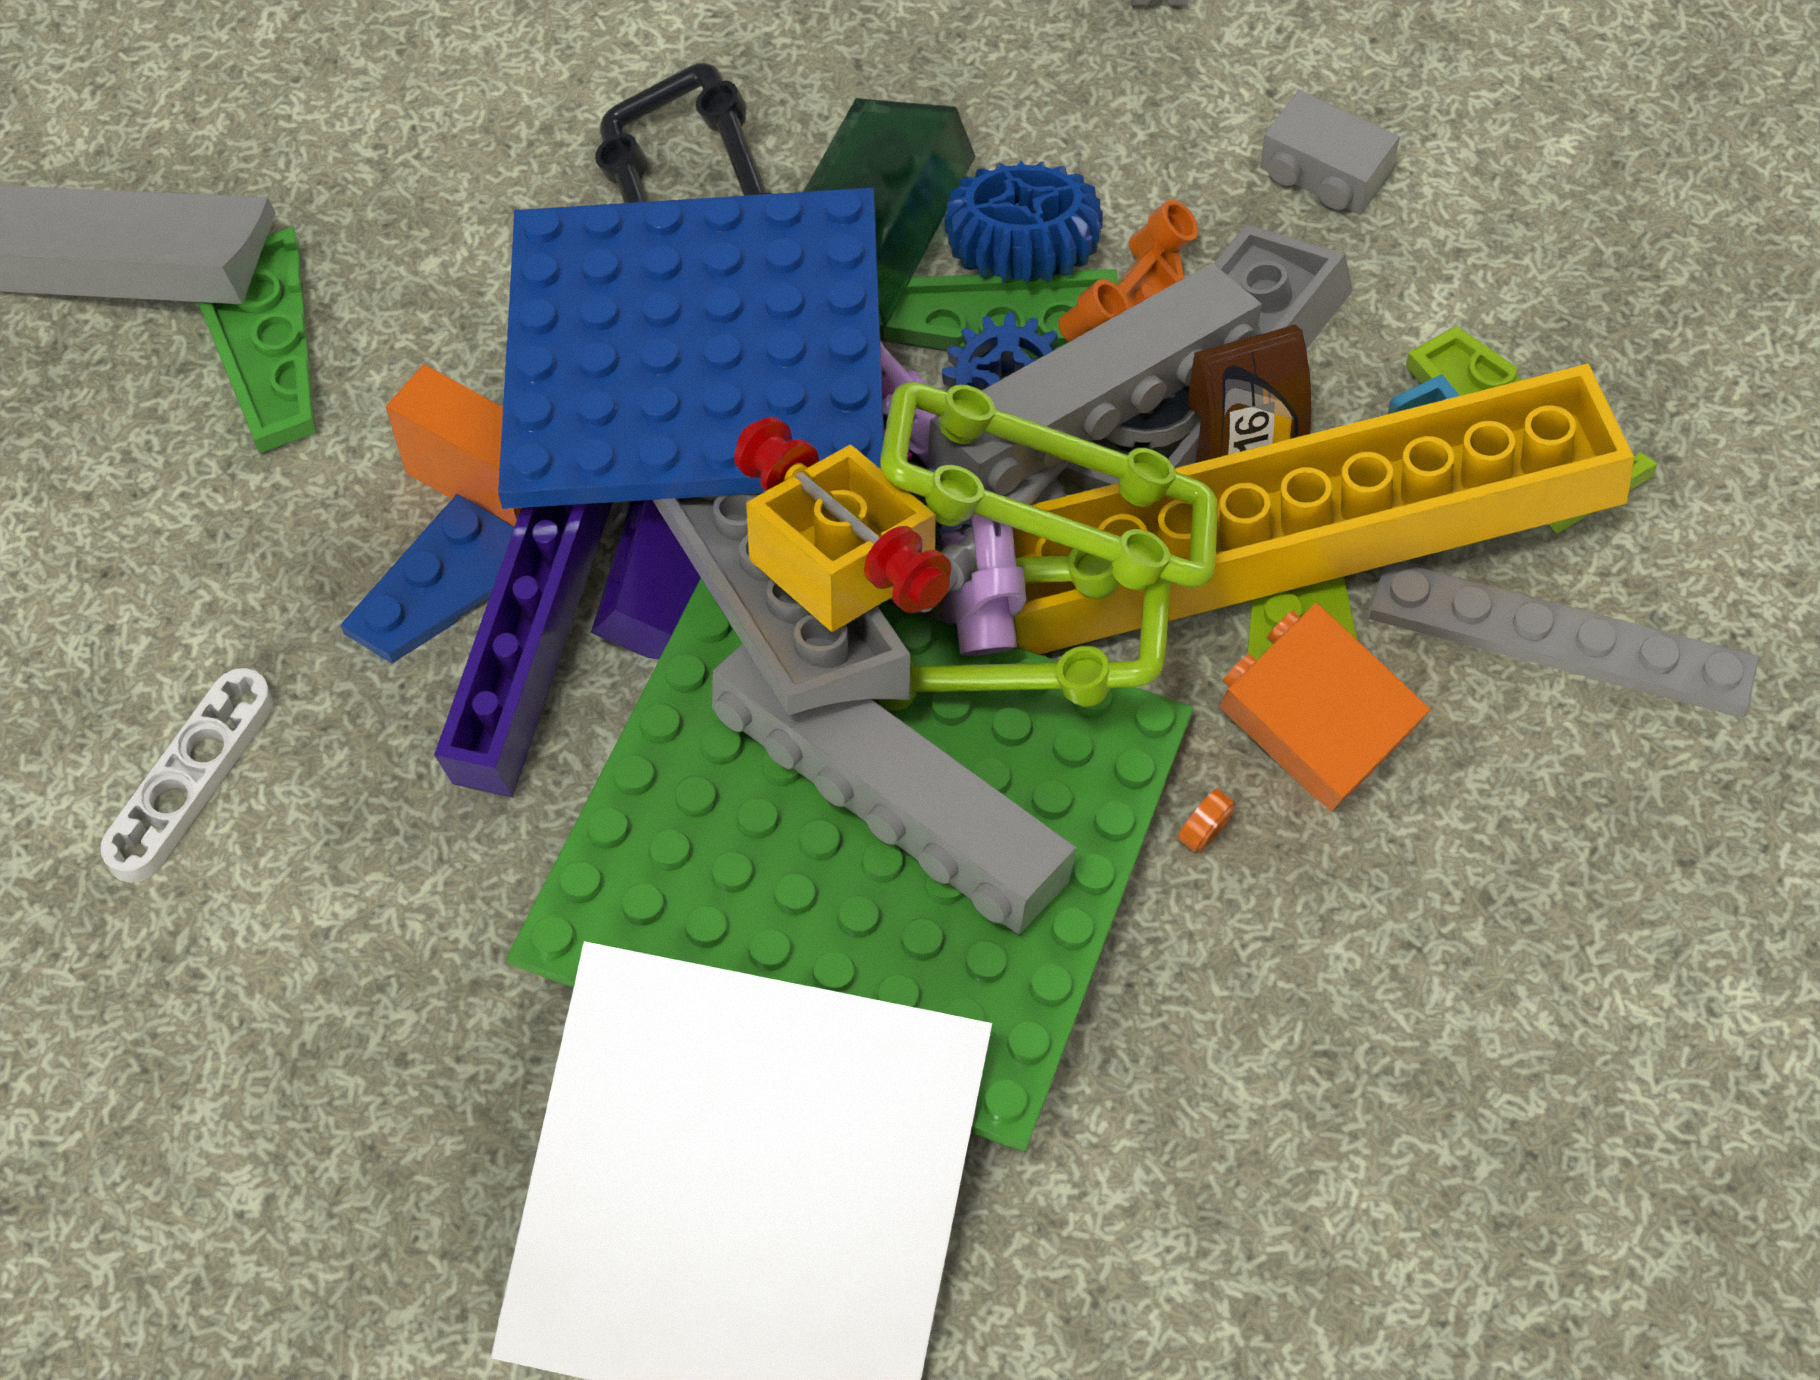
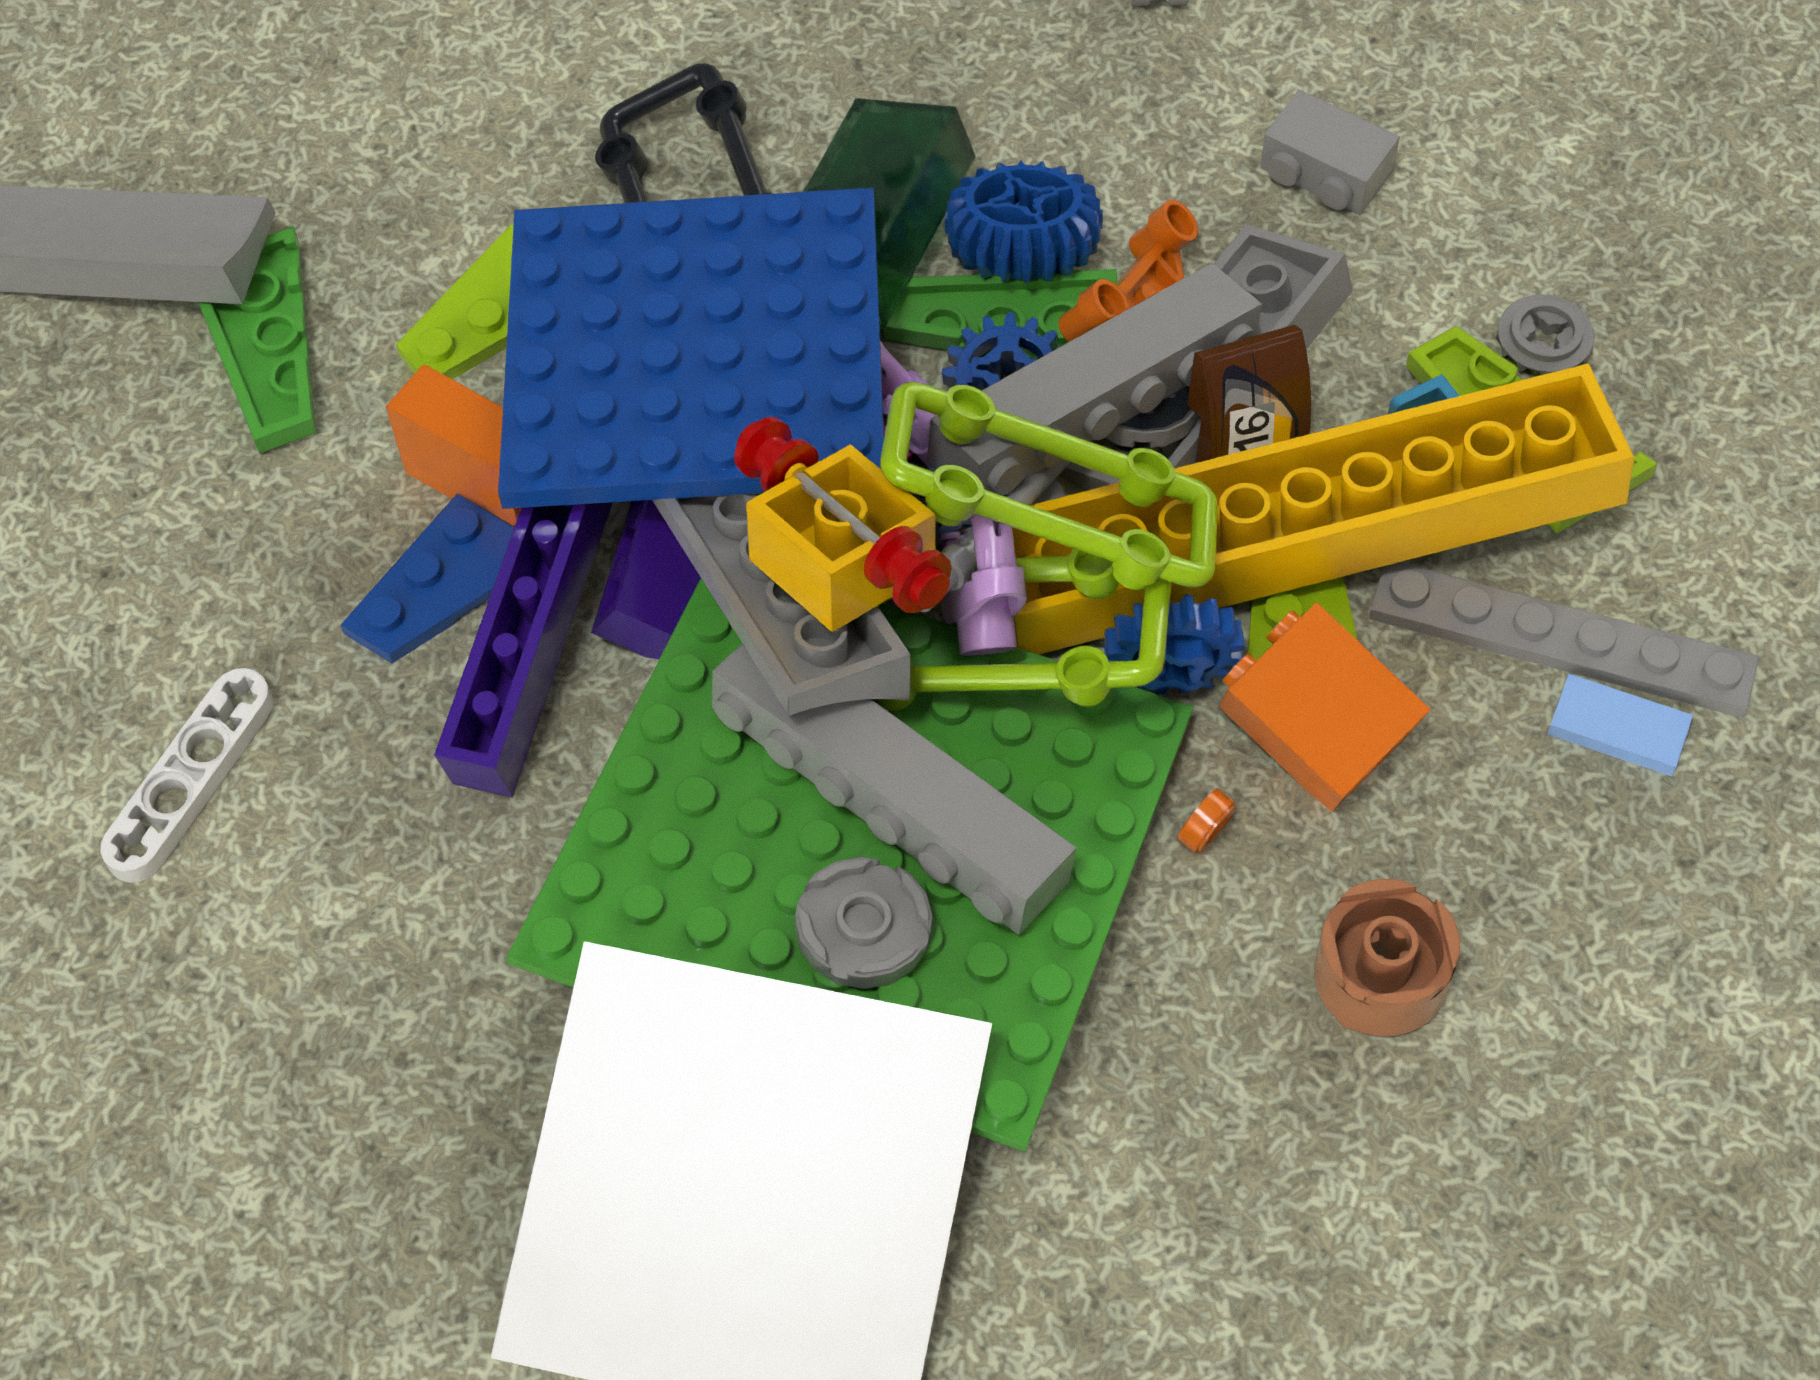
(468, 319): none -> lime wing
(863, 923): none -> light grey tile
(1198, 644): none -> blue gear
(1418, 964): none -> nougat brick
(1552, 316): none -> light grey gear
(1620, 724): none -> light blue tile

